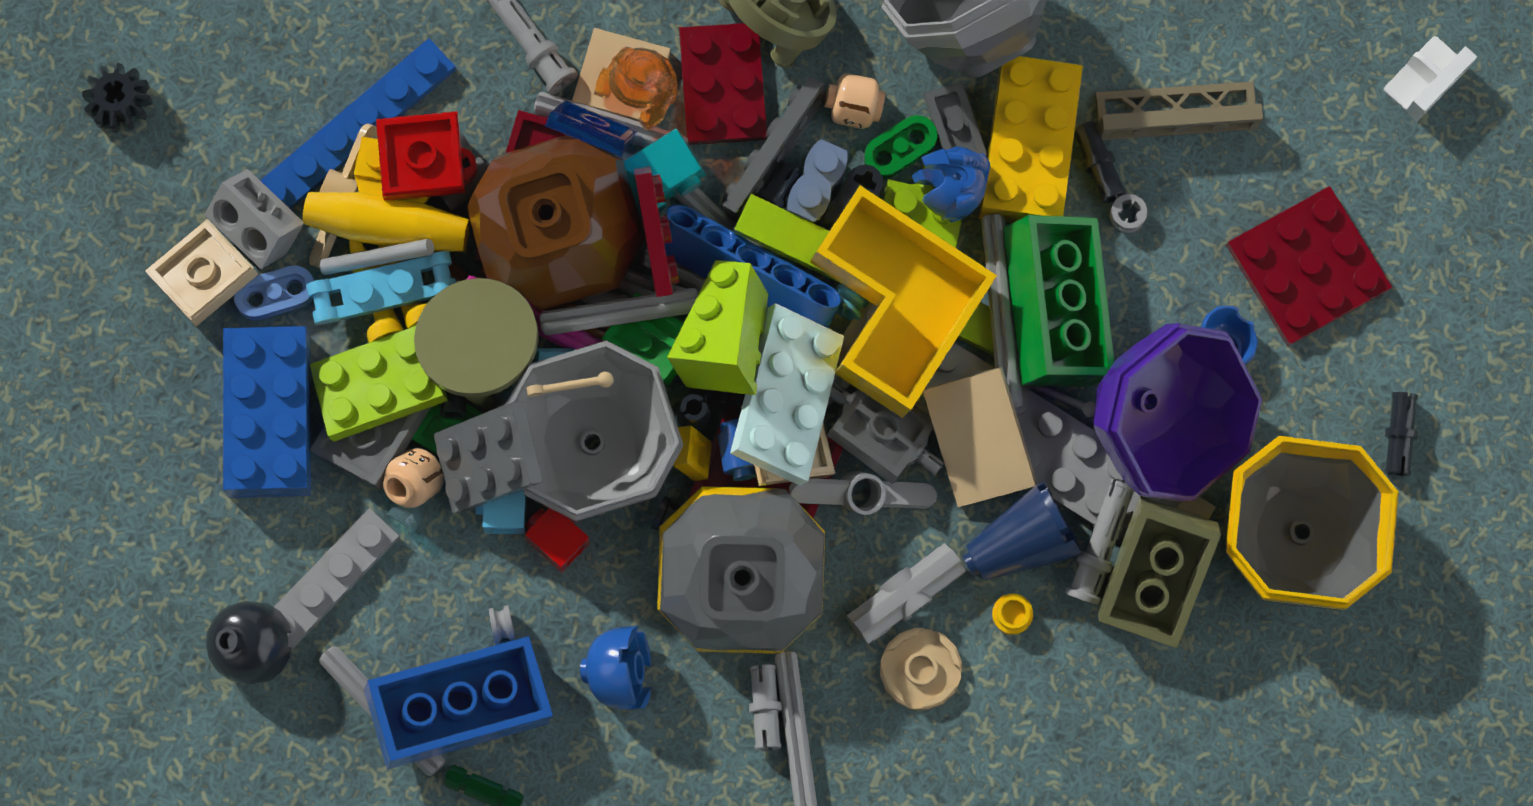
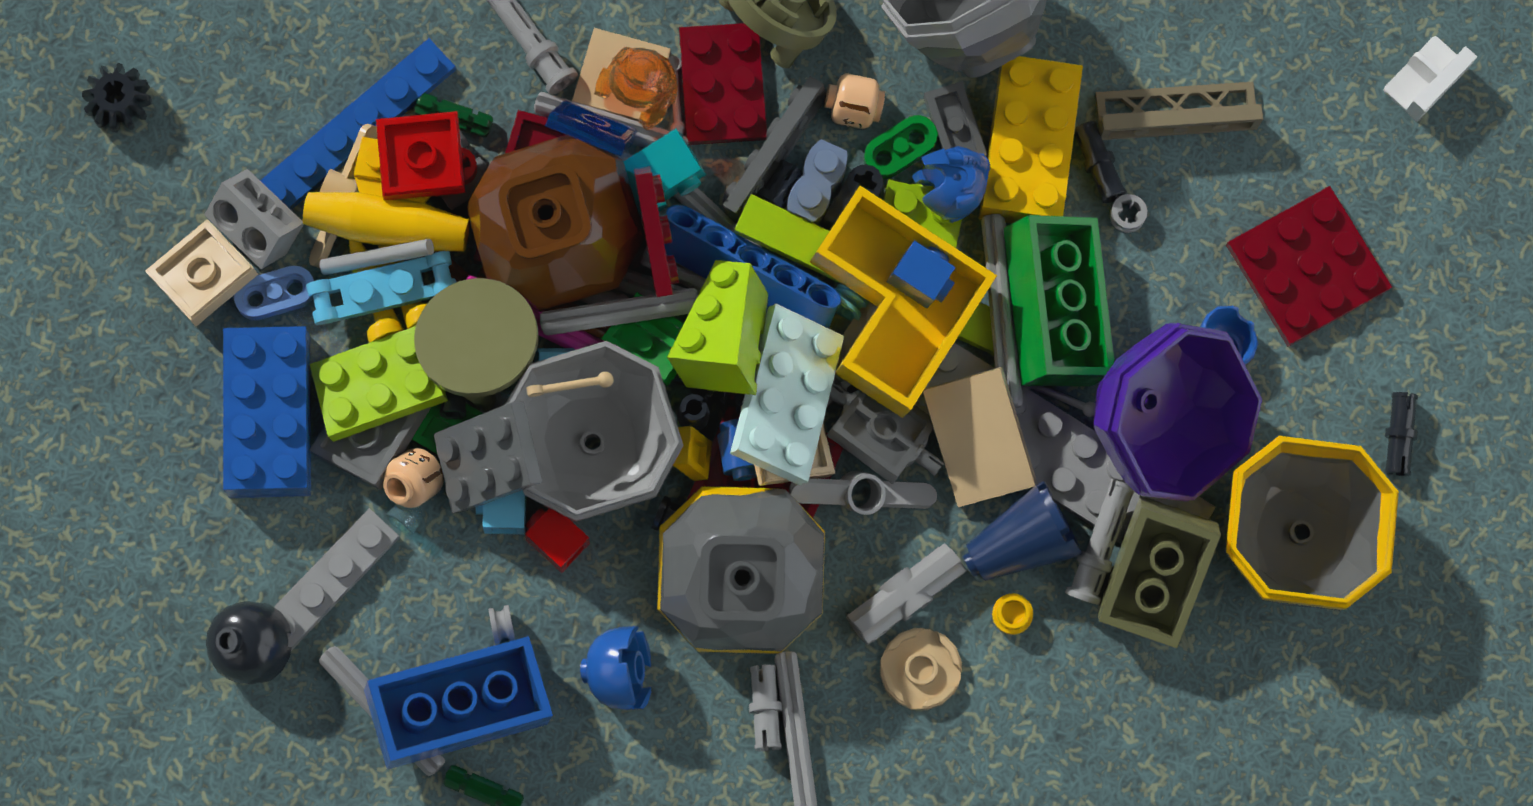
(479, 124): none -> dark green axle
(678, 124): none -> light grey hinge
(923, 274): none -> blue brick

